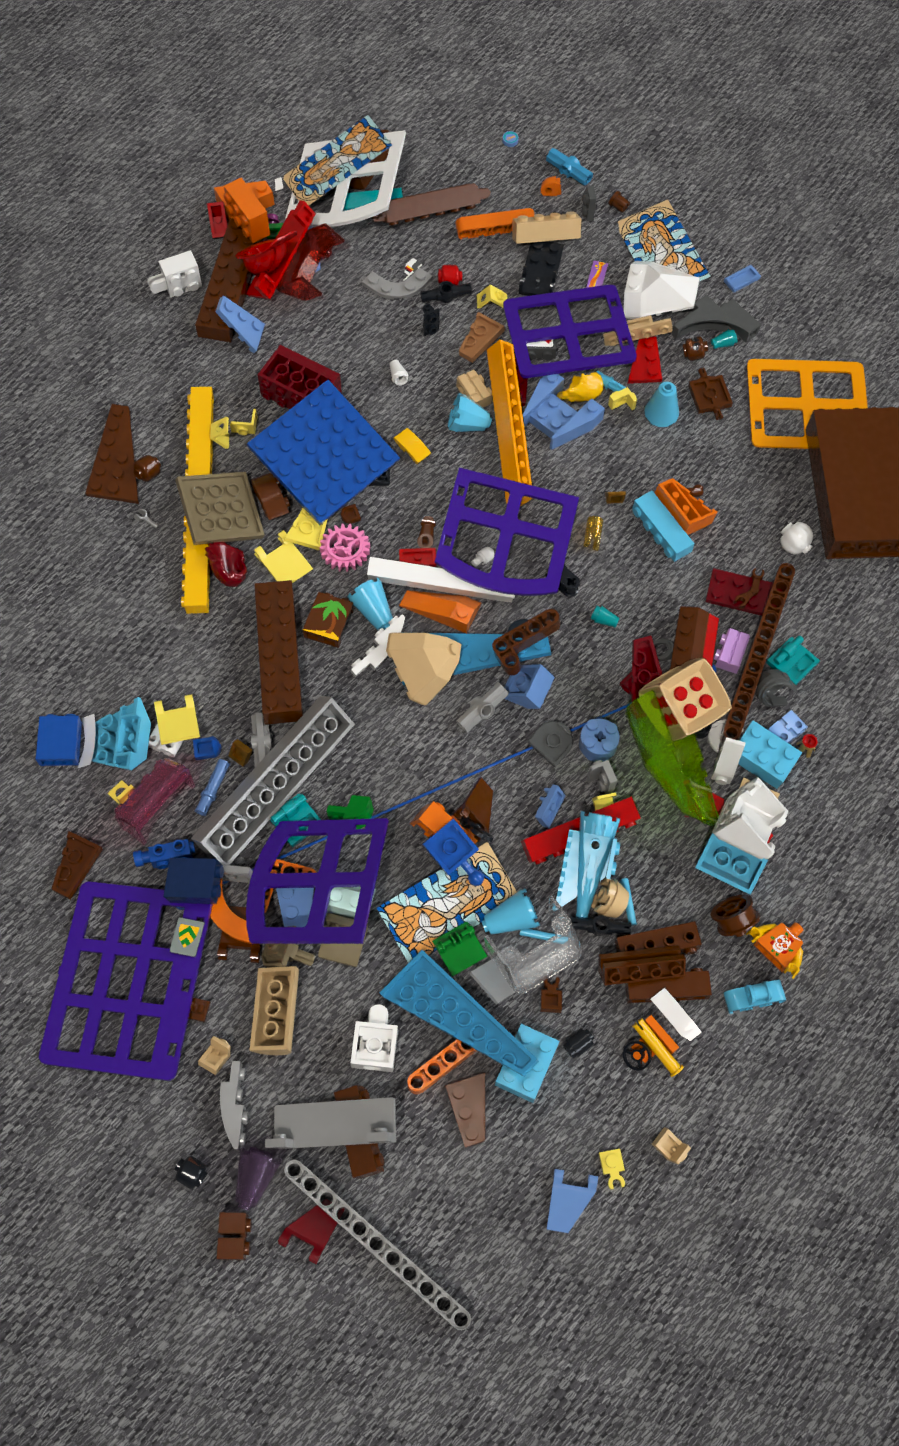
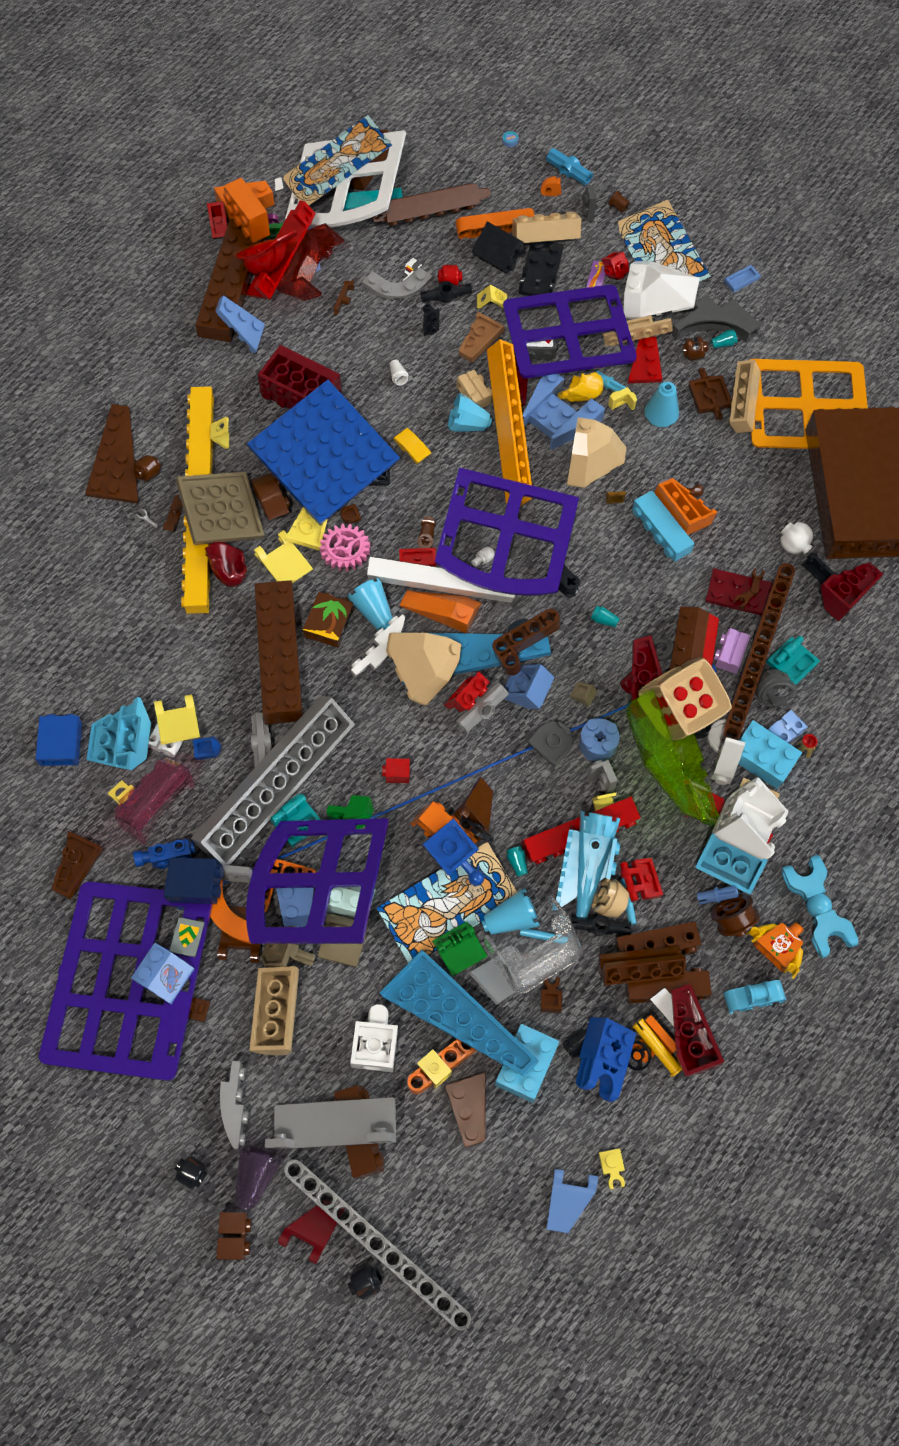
(90, 733): white sticker -> none
(162, 973): none -> medium blue slope
(174, 515): none -> reddish brown piece
(177, 275): white brick -> none
(210, 791): medium blue pin -> none
(215, 1055): tan bracket -> none
(240, 752): pearl gold plate -> none
(245, 428): light yellow bracket -> none
(343, 299): none -> reddish brown piece
(365, 1282): none -> black head
(396, 770): none -> red brick
(435, 1068): none -> light yellow bracket
(467, 692): none -> red plate
(498, 247): none -> black brick
(517, 859): none -> teal cone
(550, 805): medium blue plate -> none
(583, 693): none -> dark tan slope
(593, 531): clear yellow hinge -> none
(594, 452): none -> tan brick
(605, 1057): none -> blue brick
(615, 265): none -> red brick
(646, 878): none -> red plate
(671, 1146): tan bracket -> none
(693, 1038): none -> dark red wedge
(717, 895): none -> medium blue axle
(744, 396): none -> tan brick
(817, 568): none -> black hinge
(819, 906): none -> medium azure piece
(846, 589): none -> dark red wedge

